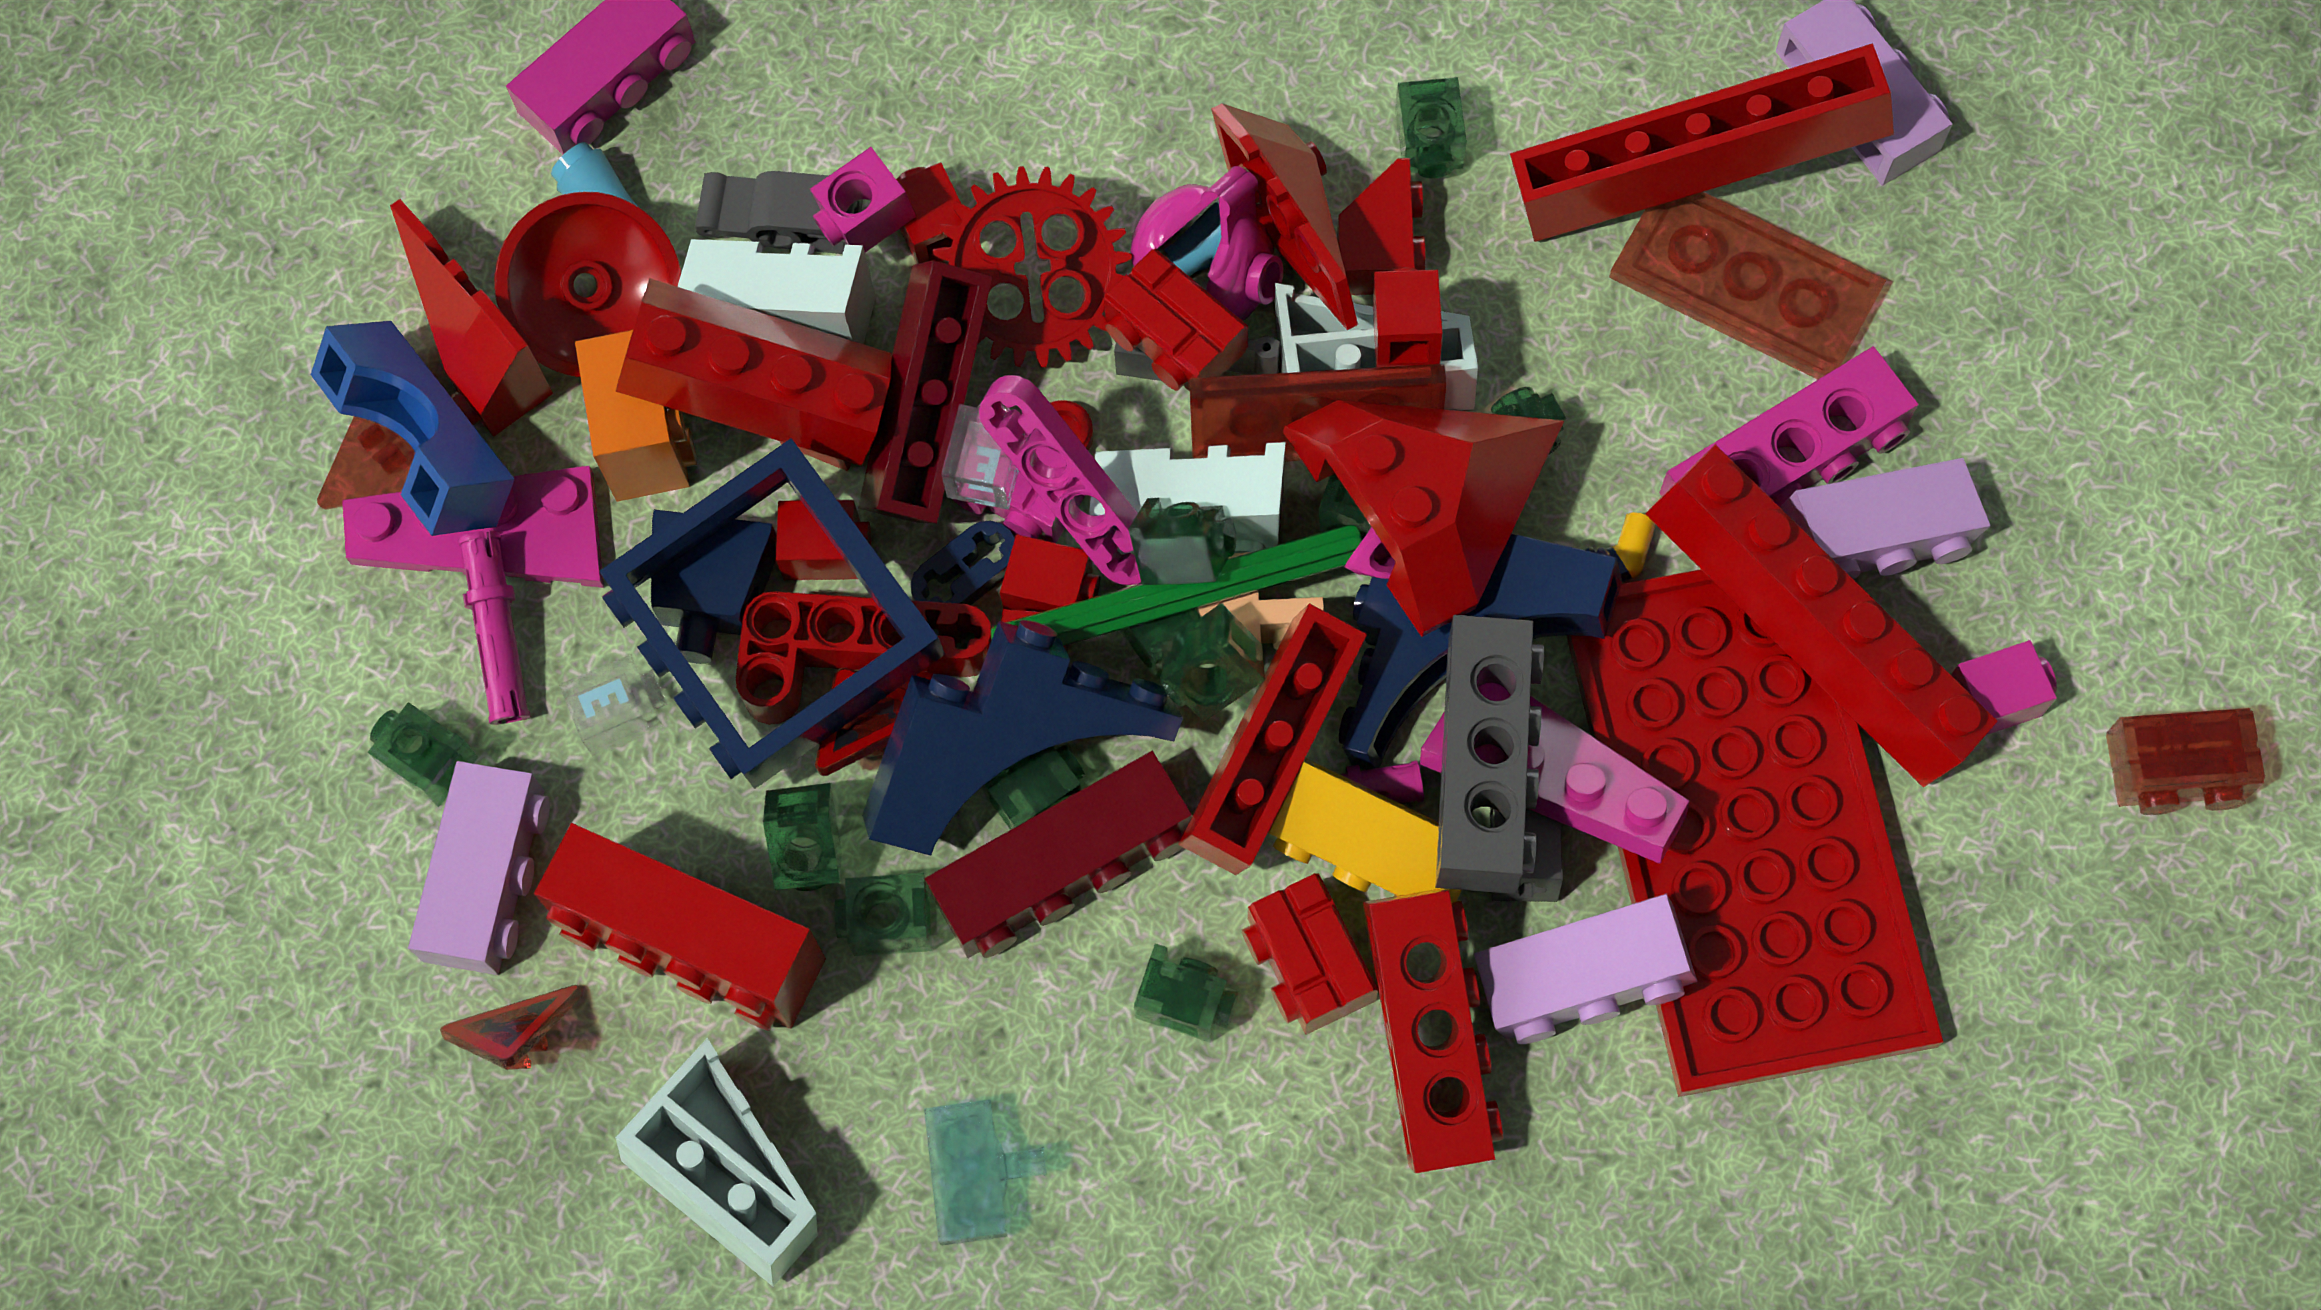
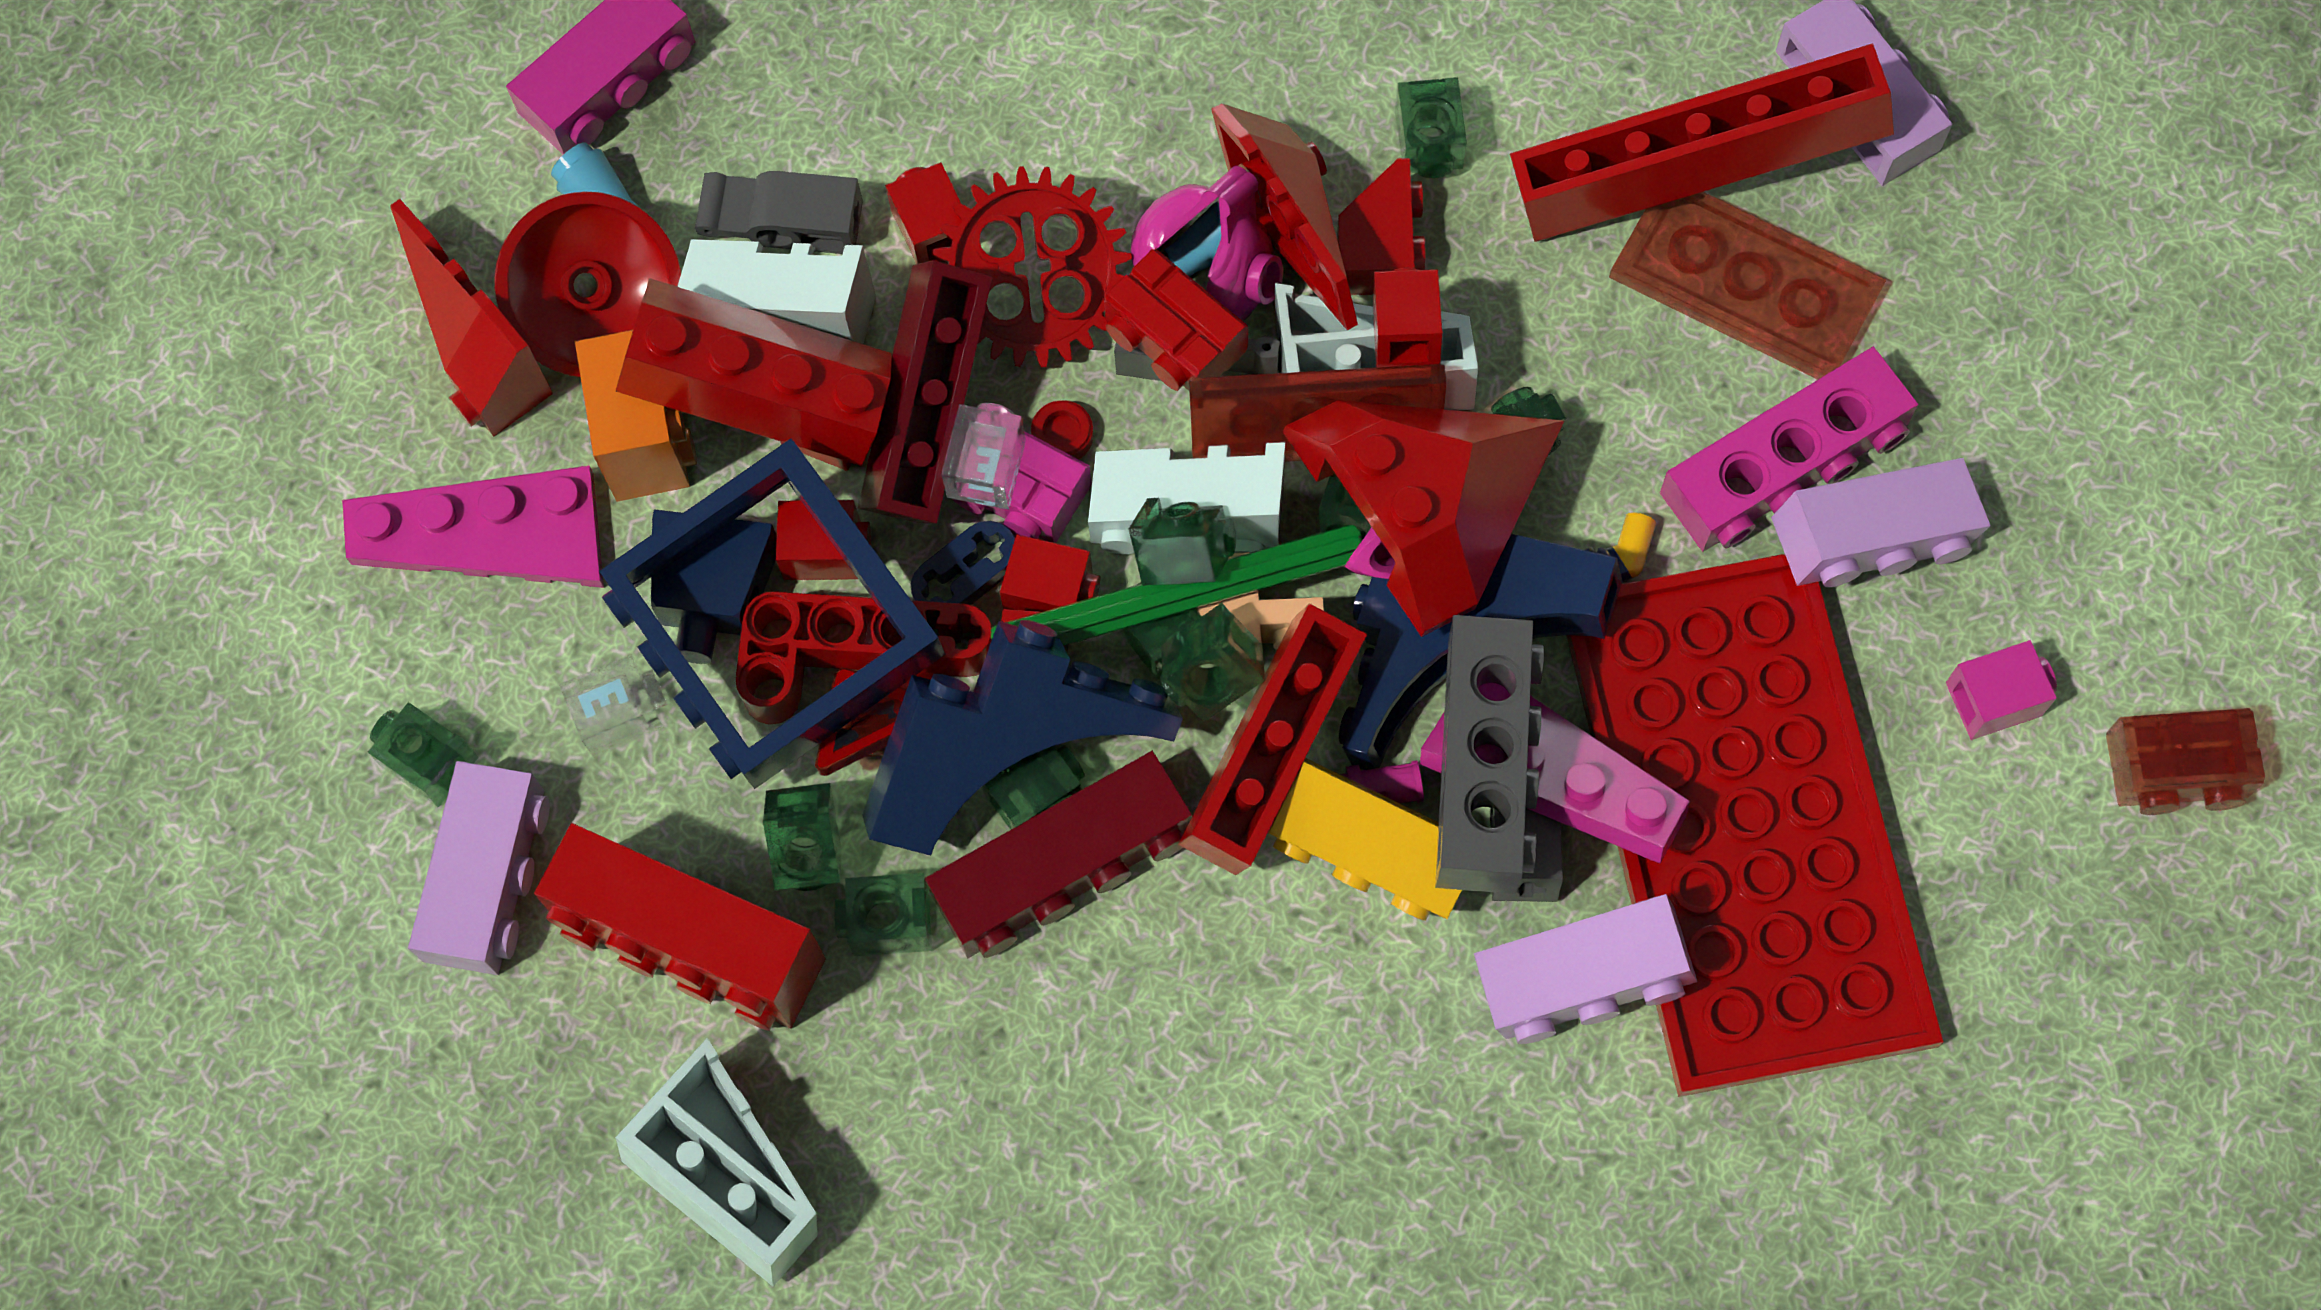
(367, 464): clear red piece -> none
(379, 377): blue arch -> none
(496, 640): dark pink pin -> none
(512, 1030): piece -> none
(858, 180): dark pink brick -> none
(972, 1171): clear light blue plate -> none
(1060, 485): dark pink beam -> none
(1184, 996): clear green brick -> none
(1310, 955): red brick -> none
(1432, 1137): red brick -> none
(1821, 617): red brick -> none

